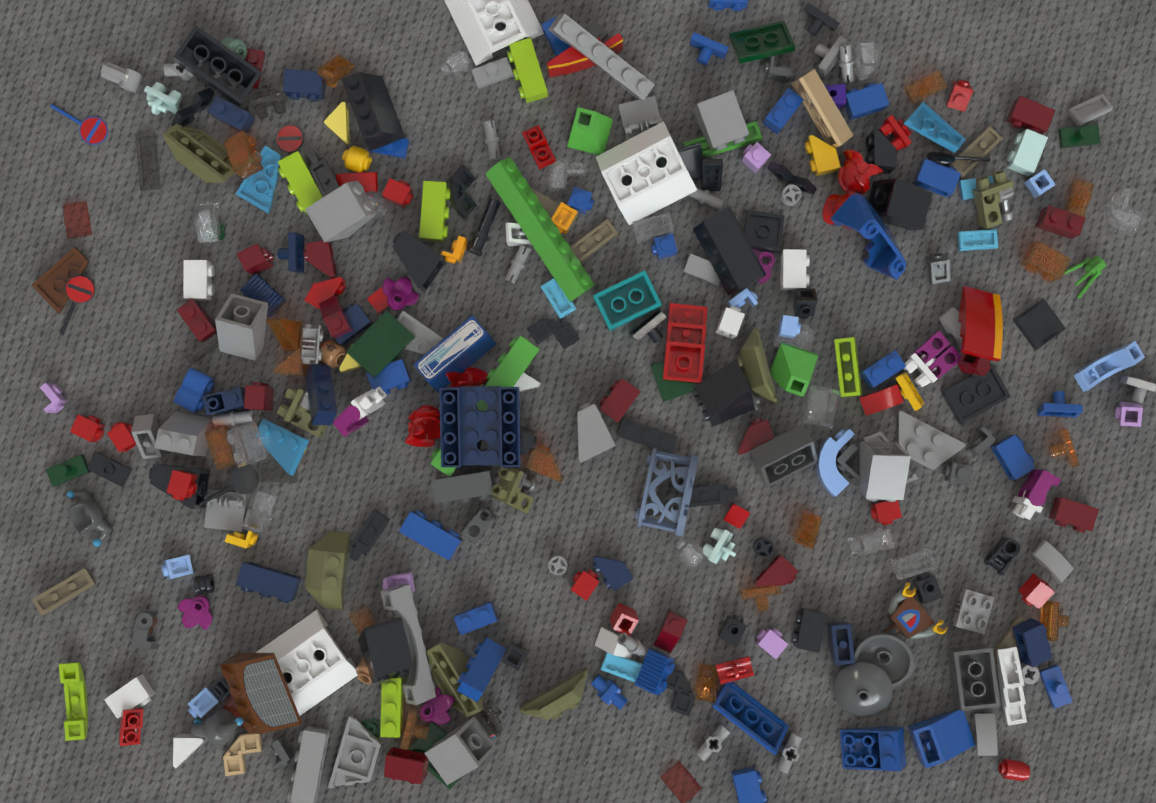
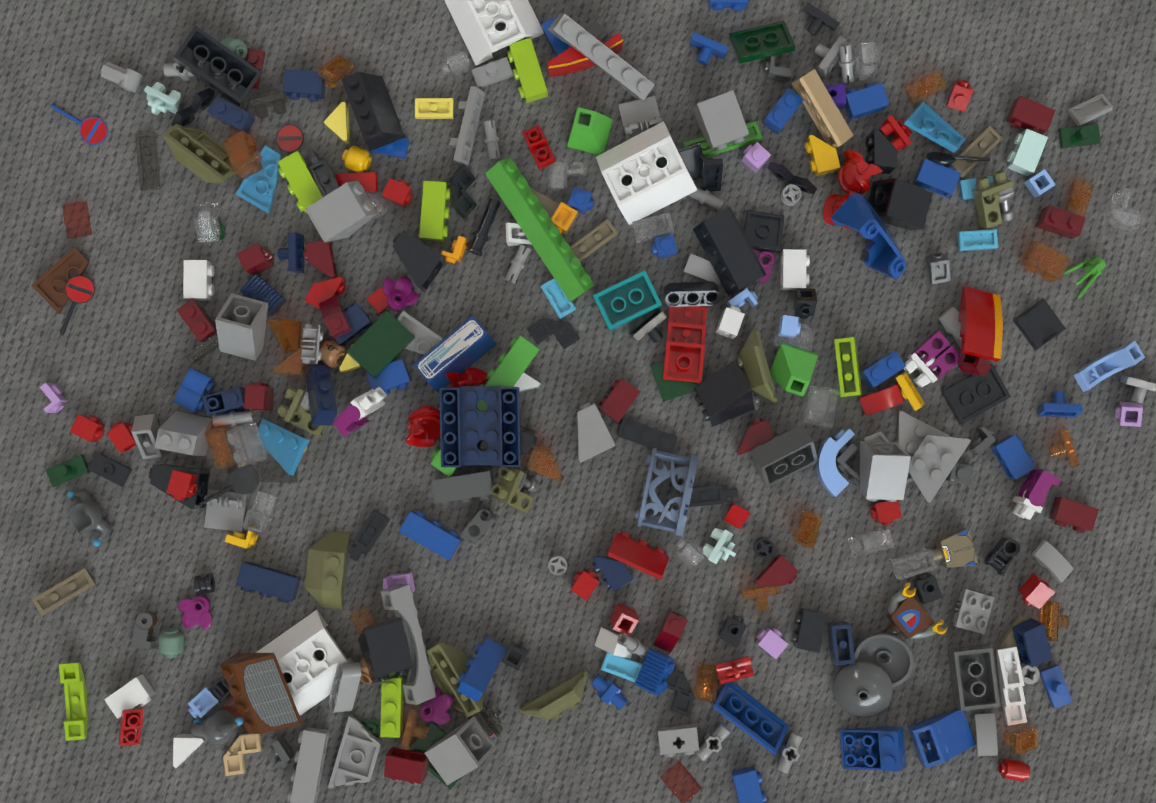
(171, 642): none -> sand green head
(177, 567): light blue bracket -> none
(344, 687): none -> light grey beam
(434, 108): none -> light yellow plate
(472, 111): none -> light grey hinge
(476, 617): blue brick -> none
(638, 554): none -> red slope
(668, 735): none -> light grey brick
(683, 290): none -> black beam
(935, 461): none -> light grey wing
(956, 549): none -> dark tan torso
(1022, 741): none -> clear orange tile

